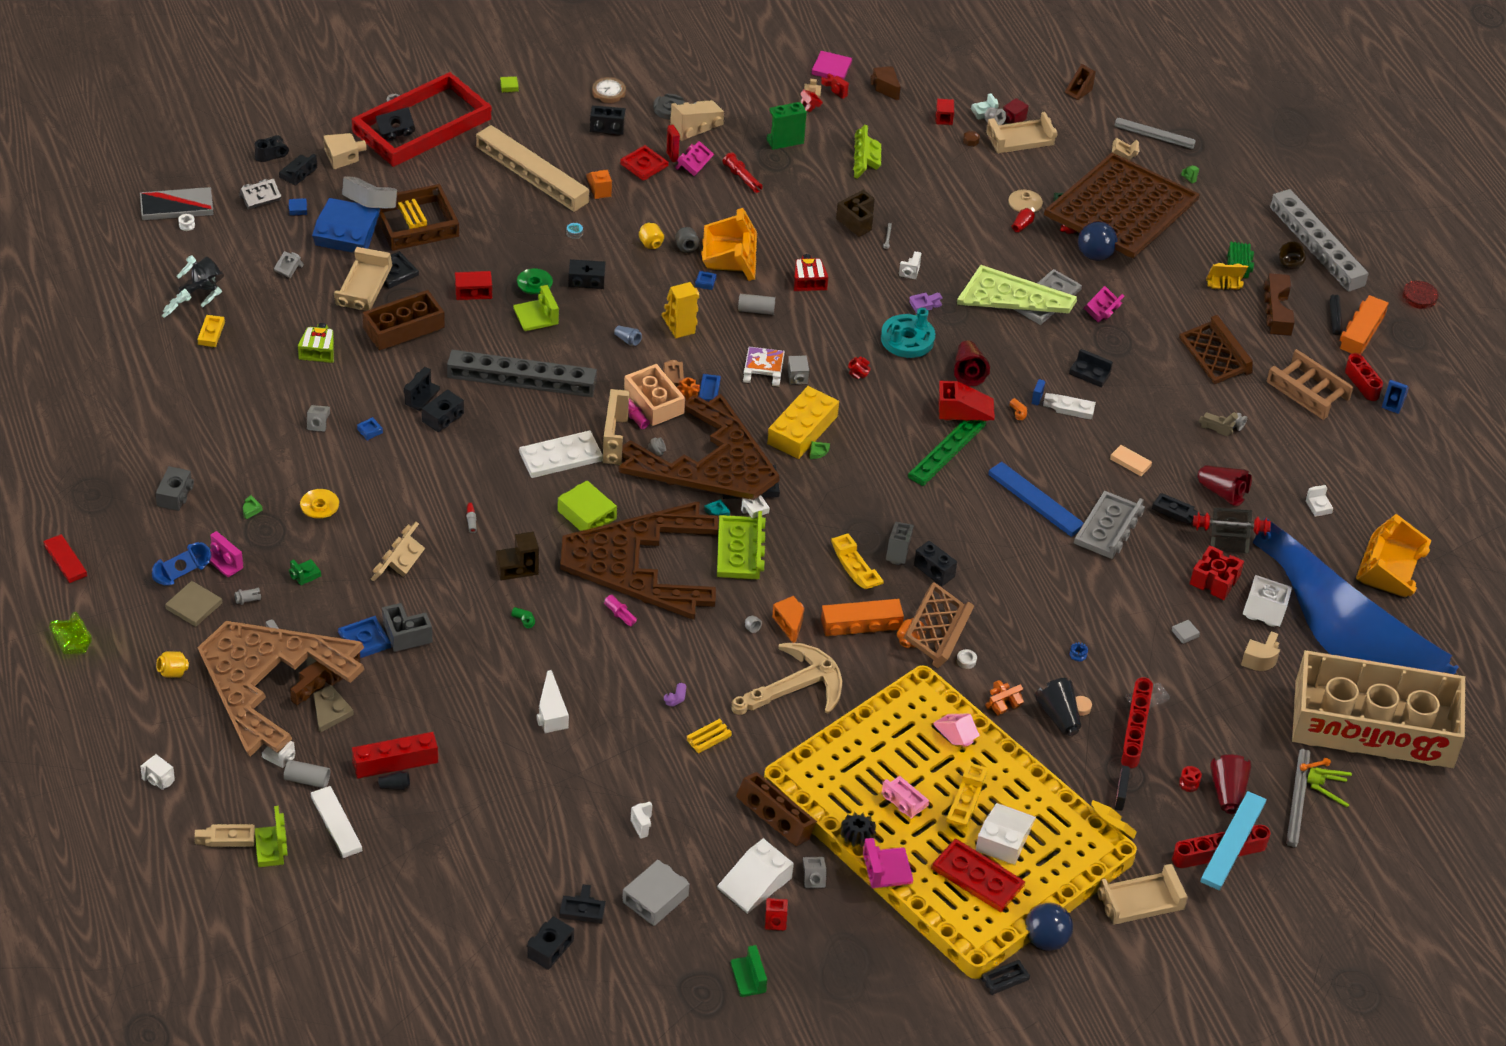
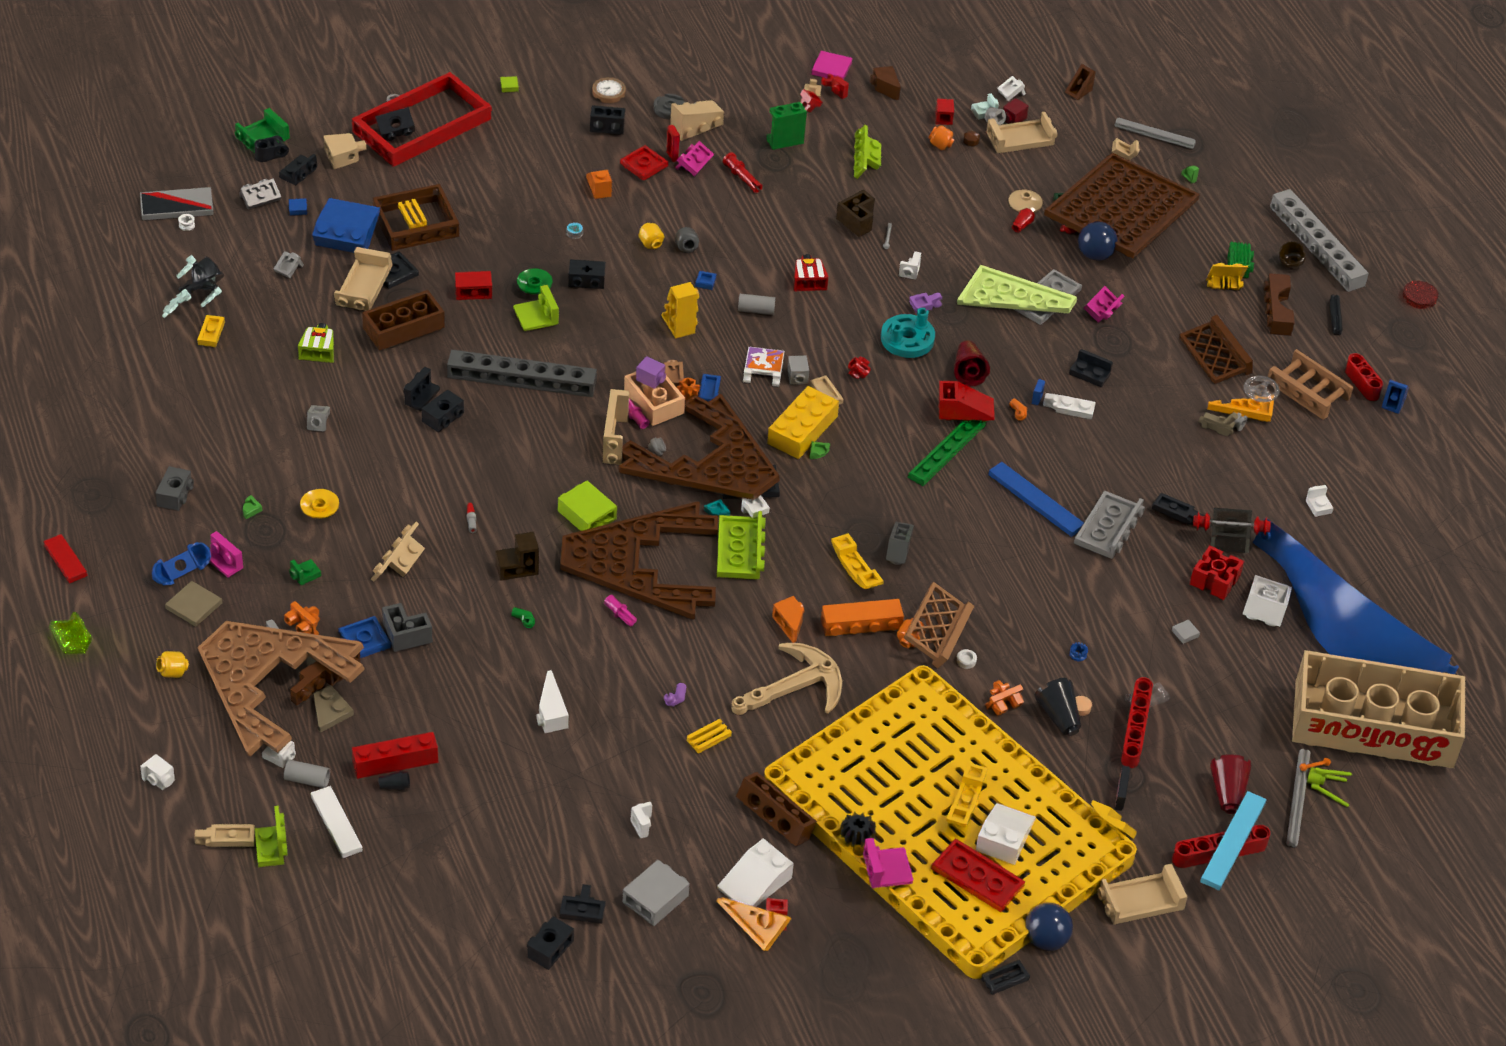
(247, 595): light grey pin -> none
(264, 128): none -> green panel
(305, 616): none -> orange hips
(368, 194): light grey beam -> none
(369, 428): blue tile -> none
(532, 168): tan brick -> none
(560, 454): white plate -> none
(629, 335): sand blue cone -> none
(650, 372): none -> medium lavender brick
(731, 245): light orange windscreen -> none
(749, 973): green panel -> none
(753, 624): light grey hinge -> none
(758, 923): none -> light orange wing
(814, 872): light grey bracket -> none
(825, 386): none -> tan tile
(904, 796): bright pink bracket -> none
(935, 563): black brick -> none
(941, 137): none -> orange head
(958, 728): bright pink slope -> none
(1011, 88): none -> white bracket
(1131, 460): light nougat tile -> none
(1190, 778): red wheel -> none
(1226, 482): dark red cone -> none
(1247, 407): none -> light orange wing
(1260, 391): none -> clear piece
(1262, 656): tan brick -> none
(1364, 325): orange brick -> none
(1393, 557): light orange windscreen -> none

